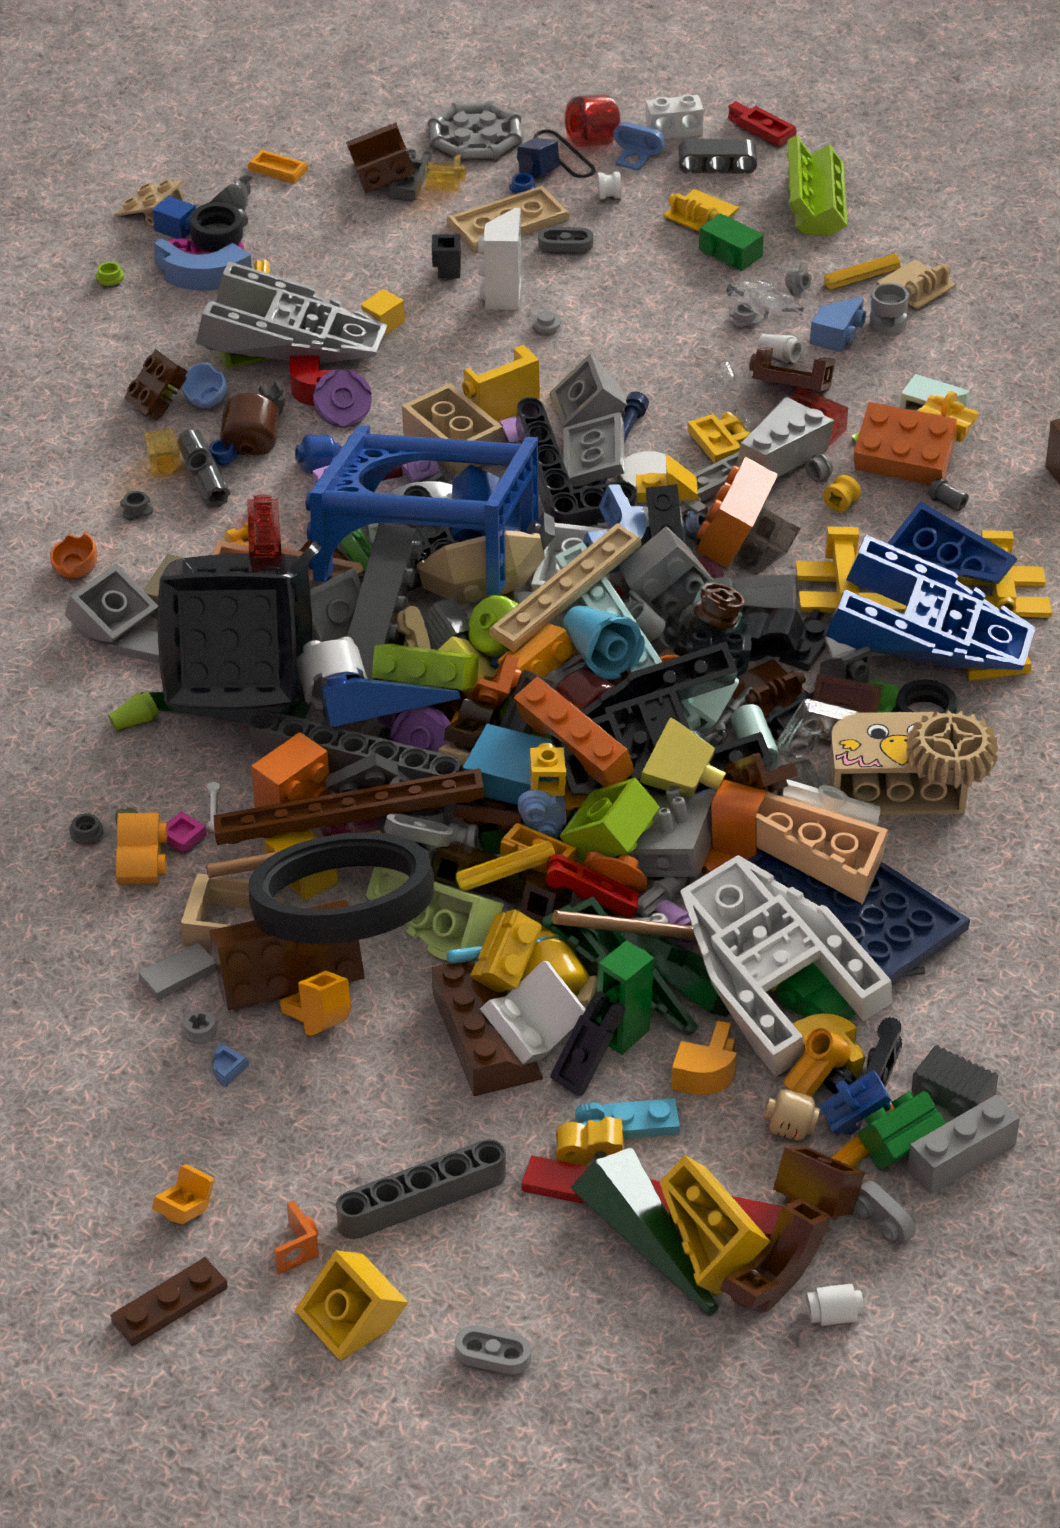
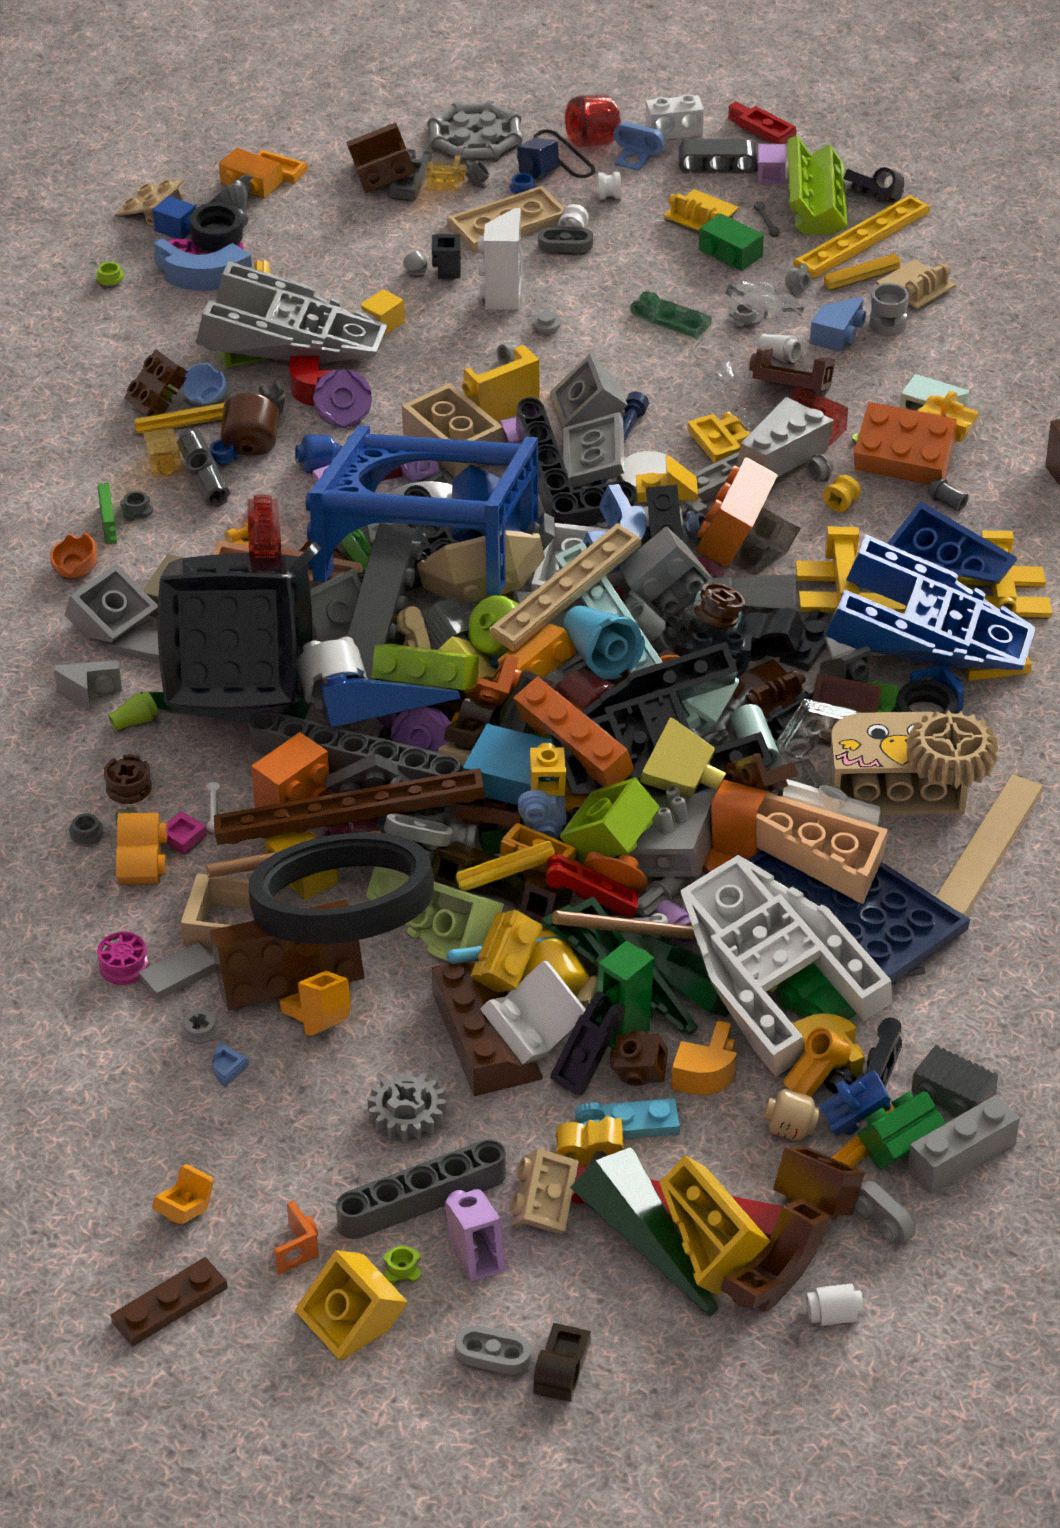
(82, 679): none -> light grey slope
(107, 513): none -> bright green tile
(122, 959): none -> dark pink wheel
(127, 779): none -> reddish brown wheel
(179, 418): none -> yellow axle
(265, 172): none -> light orange brick
(398, 1256): none -> lime plate
(407, 1105): none -> light grey gear
(415, 263): none -> light grey hinge
(470, 1216): none -> lavender torso
(477, 173): none -> dark grey plate
(506, 352): none -> light grey hinge
(543, 1191): none -> tan bracket
(561, 1362): none -> dark brown plate
(577, 214): none -> white wheel
(639, 1058): none -> reddish brown brick
(670, 315): none -> clear green hinge
(771, 164): none -> lavender brick
(773, 231): none -> dark grey hinge
(862, 236): none -> yellow tile
(876, 183): none -> black plate
(943, 675): none -> blue bracket
(989, 844): none -> tan tile

